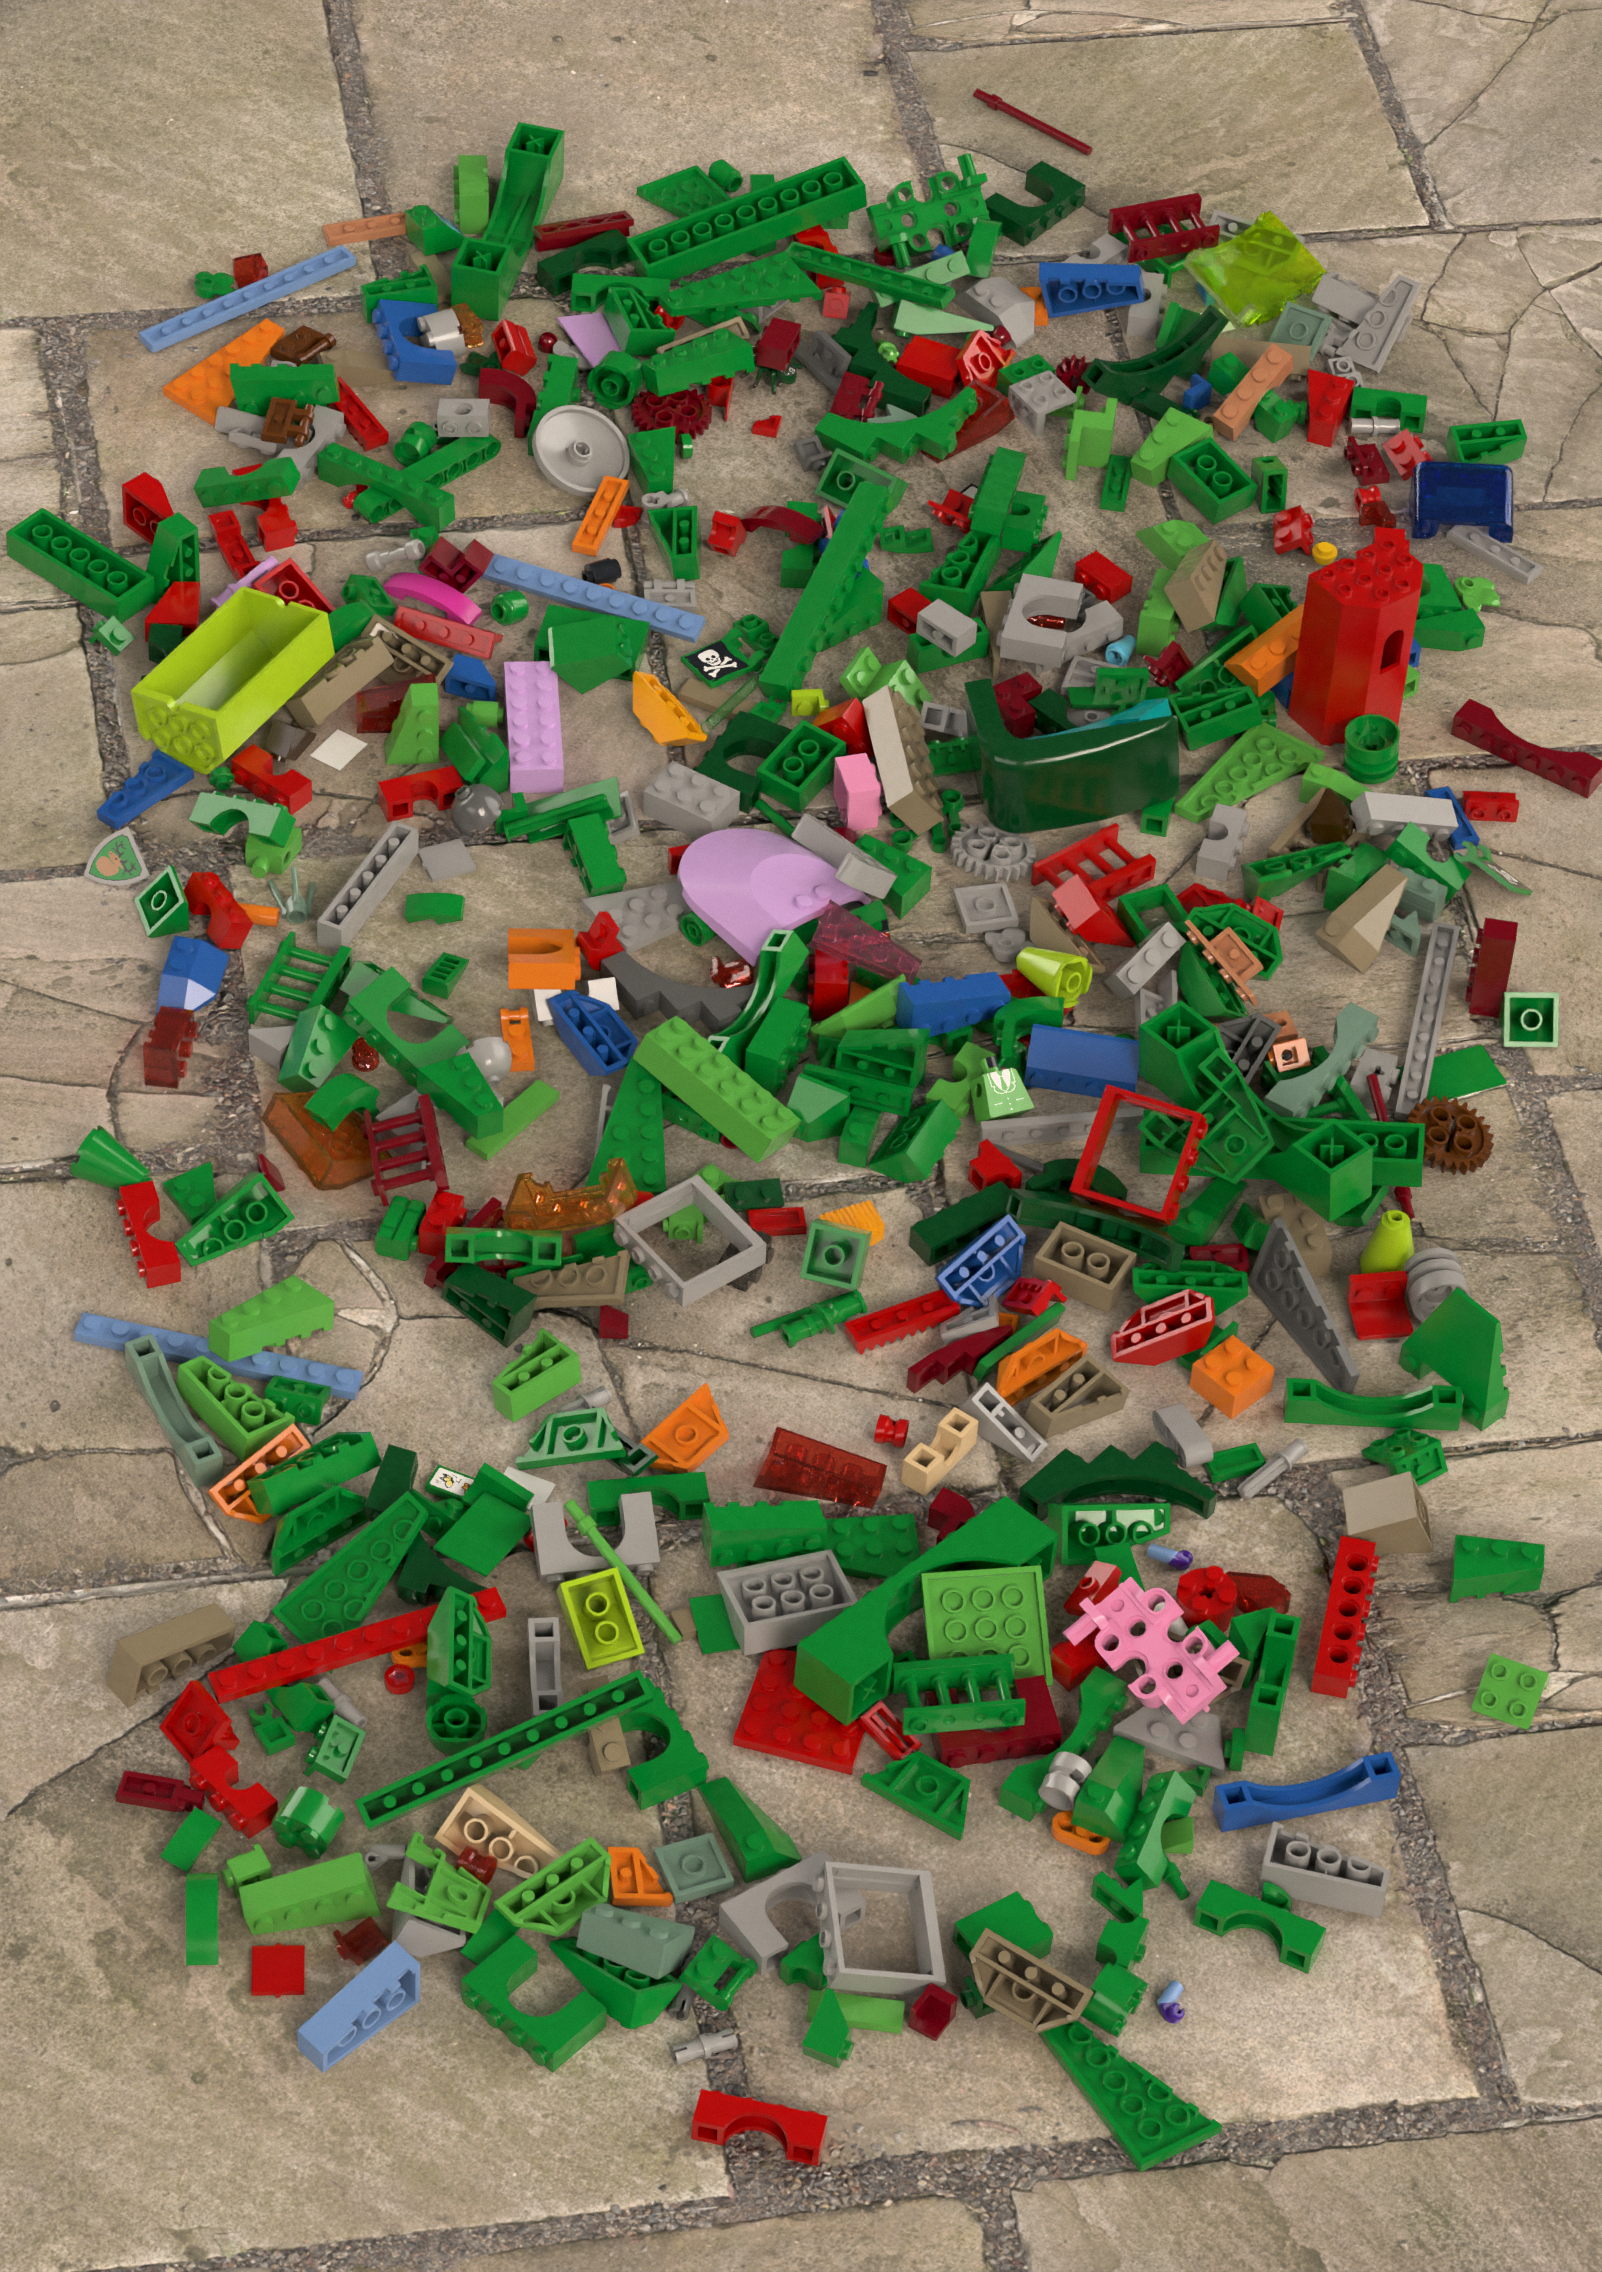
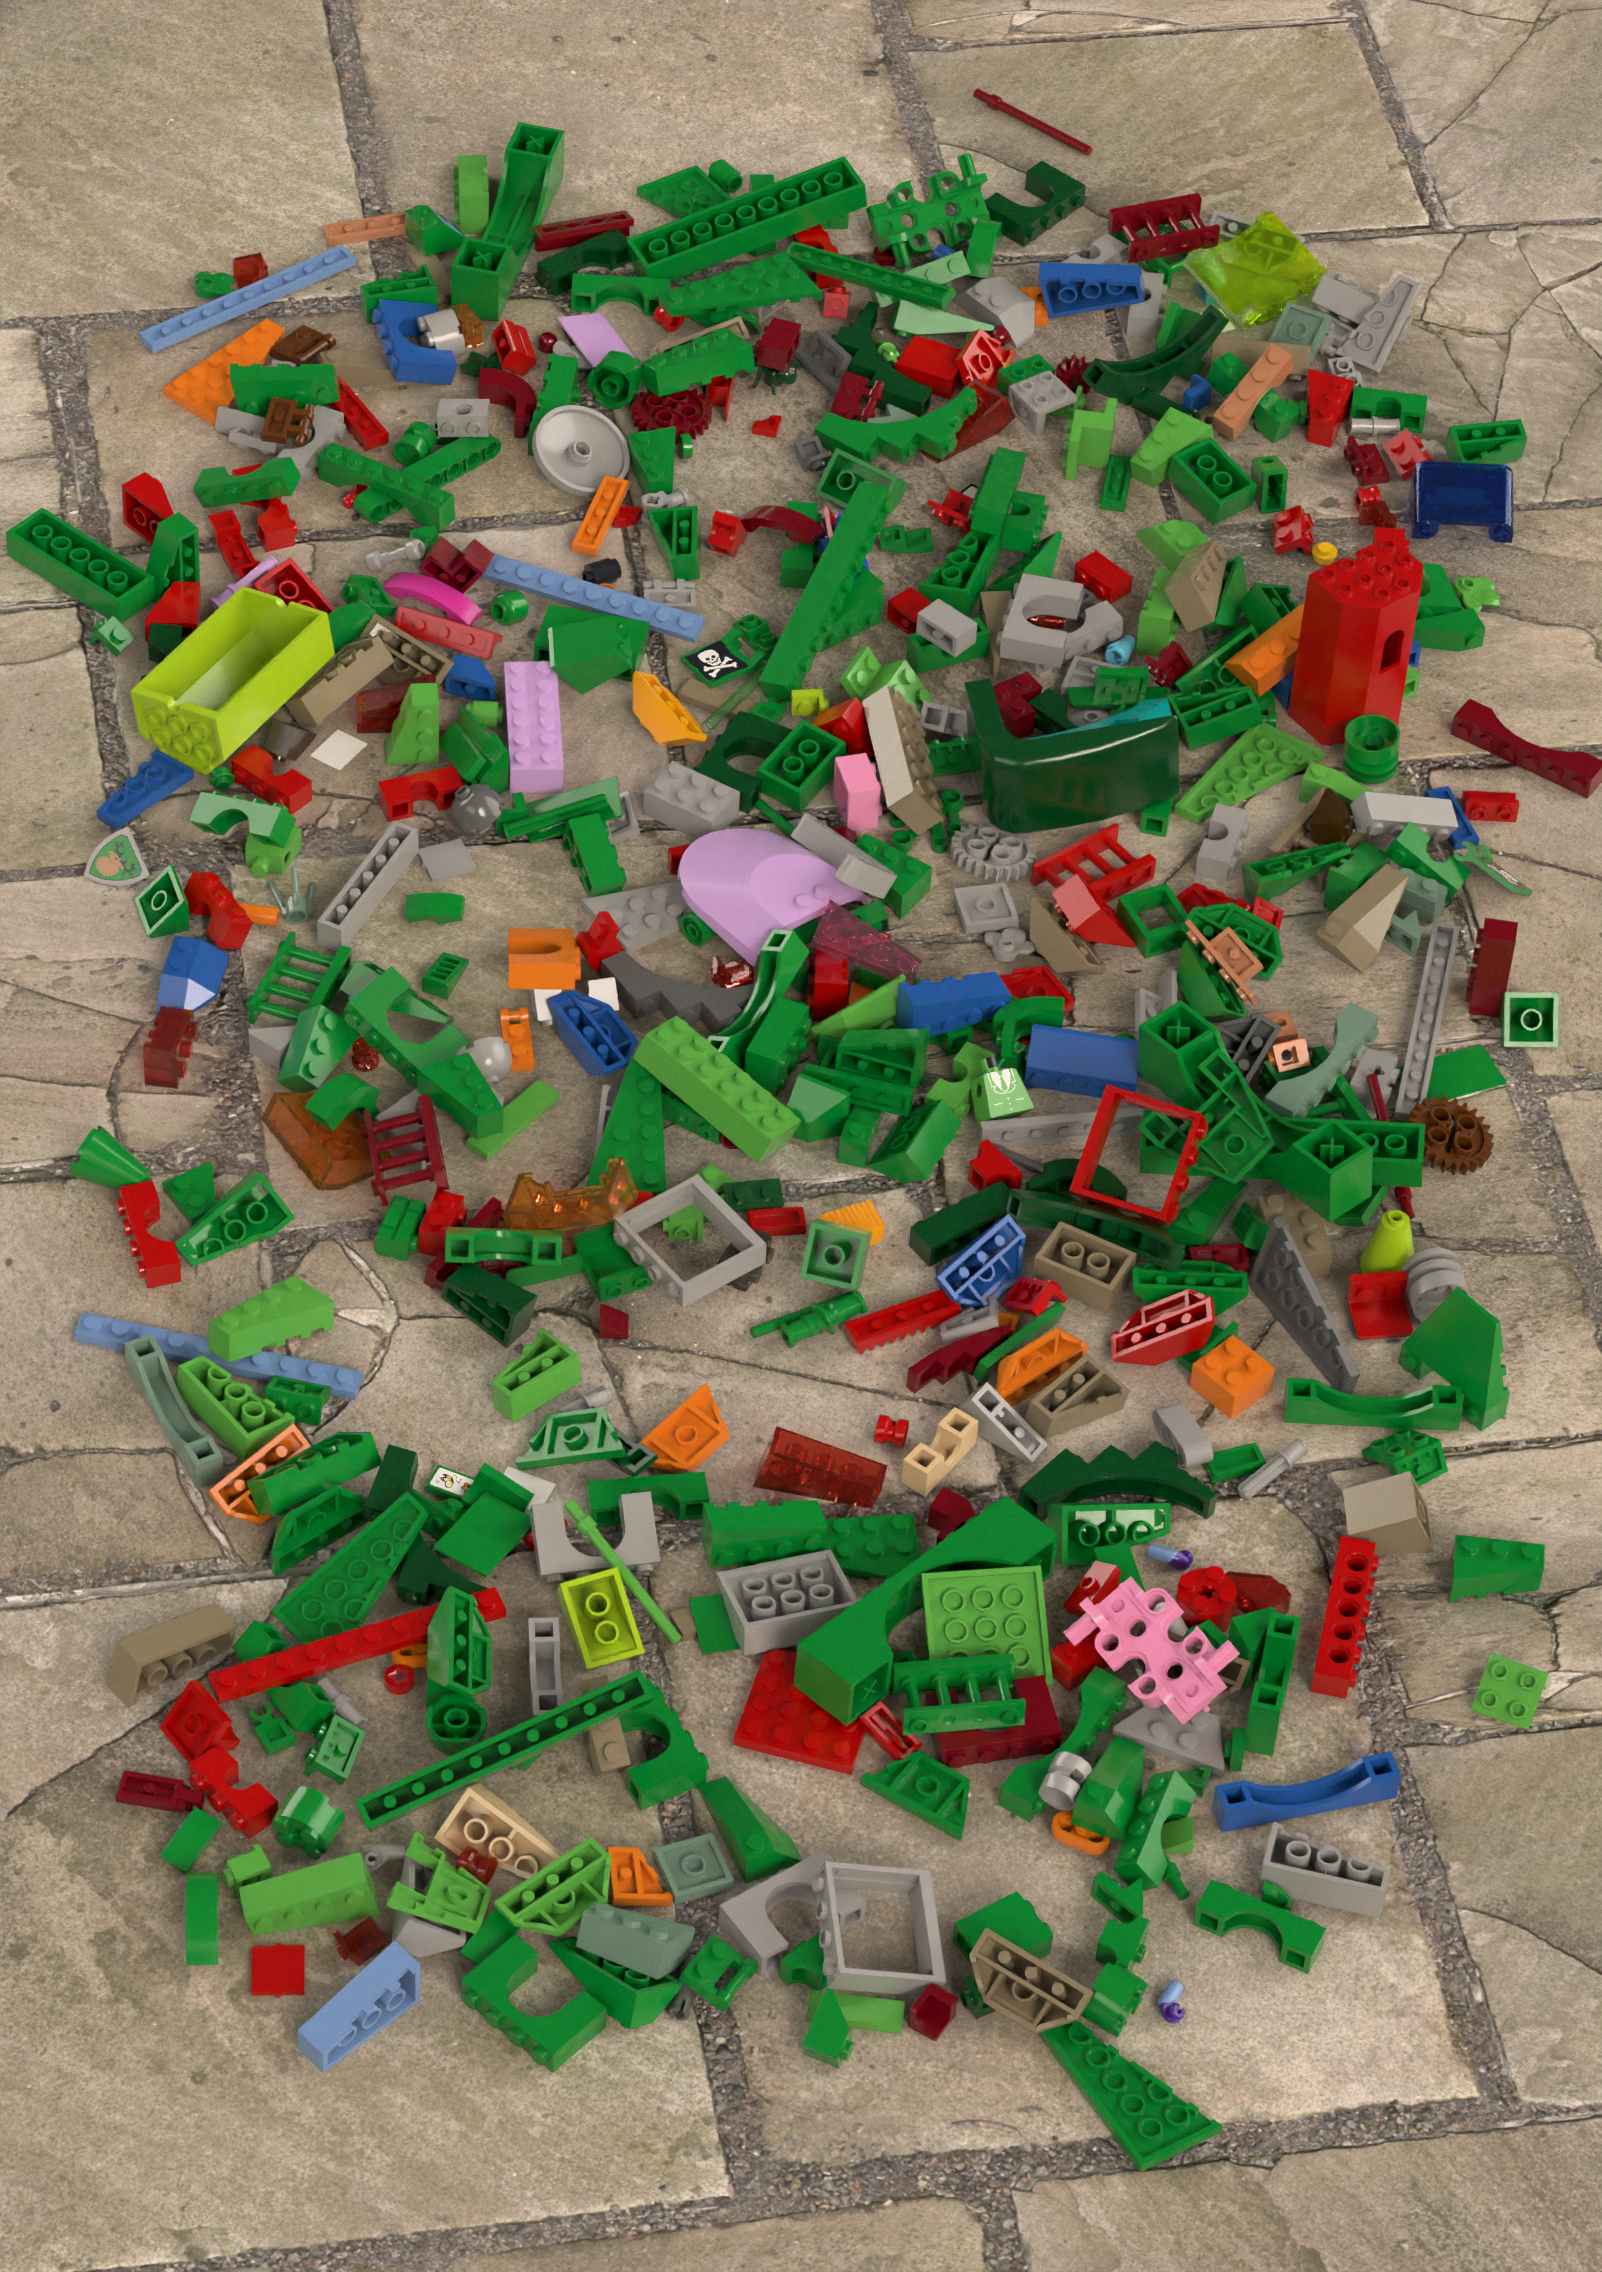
(270, 1172): dark red slope -> none
(580, 1285): dark tan wing -> none
(634, 324): green wedge -> none
(703, 2046): light grey pin -> none
(724, 2115): red arch -> none
(1056, 973): lime cone -> none
(1145, 962): light grey arch -> none
(1494, 553): light grey tile -> none

